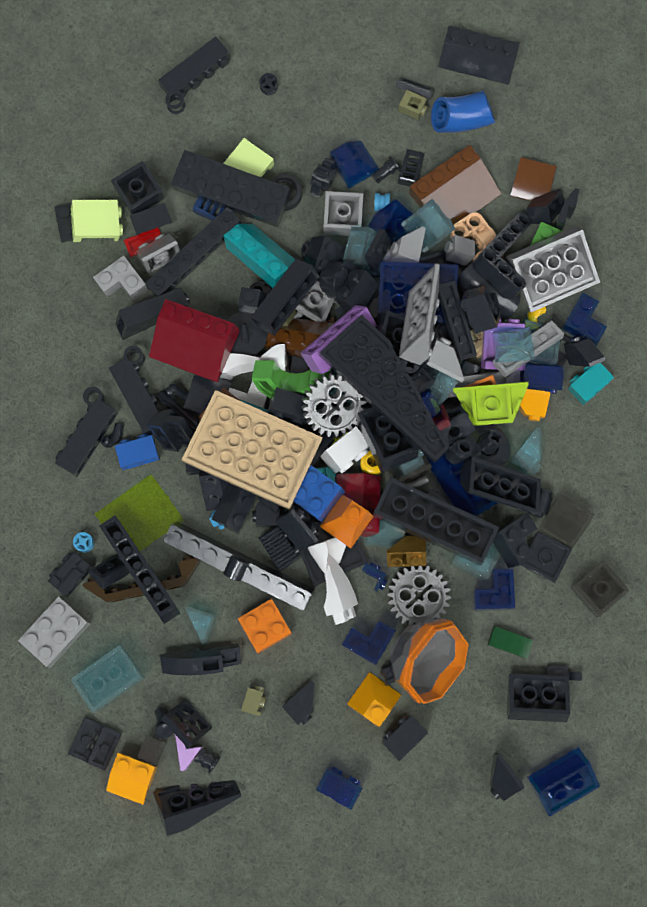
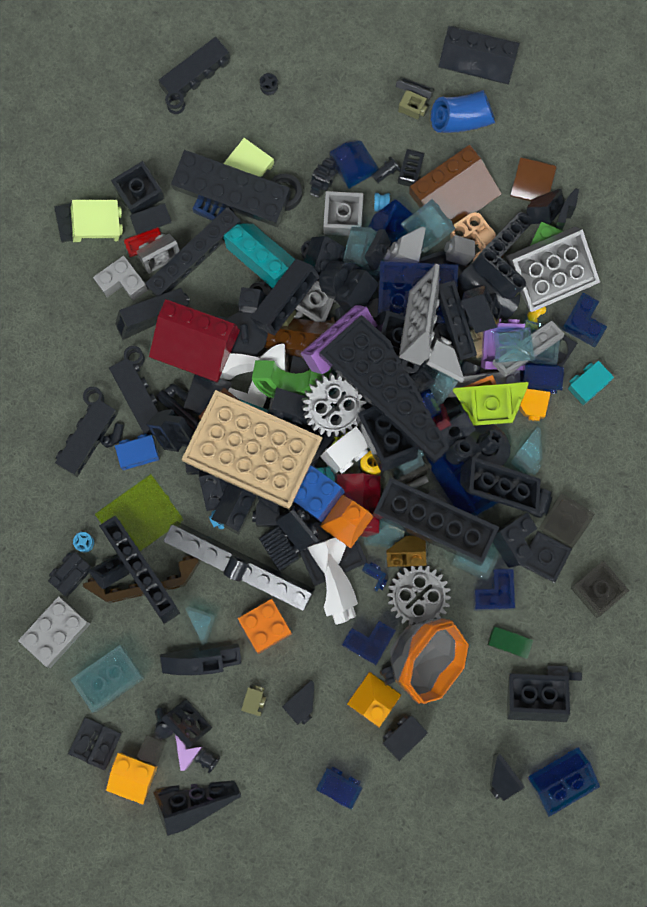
(582, 352): black slope -> none

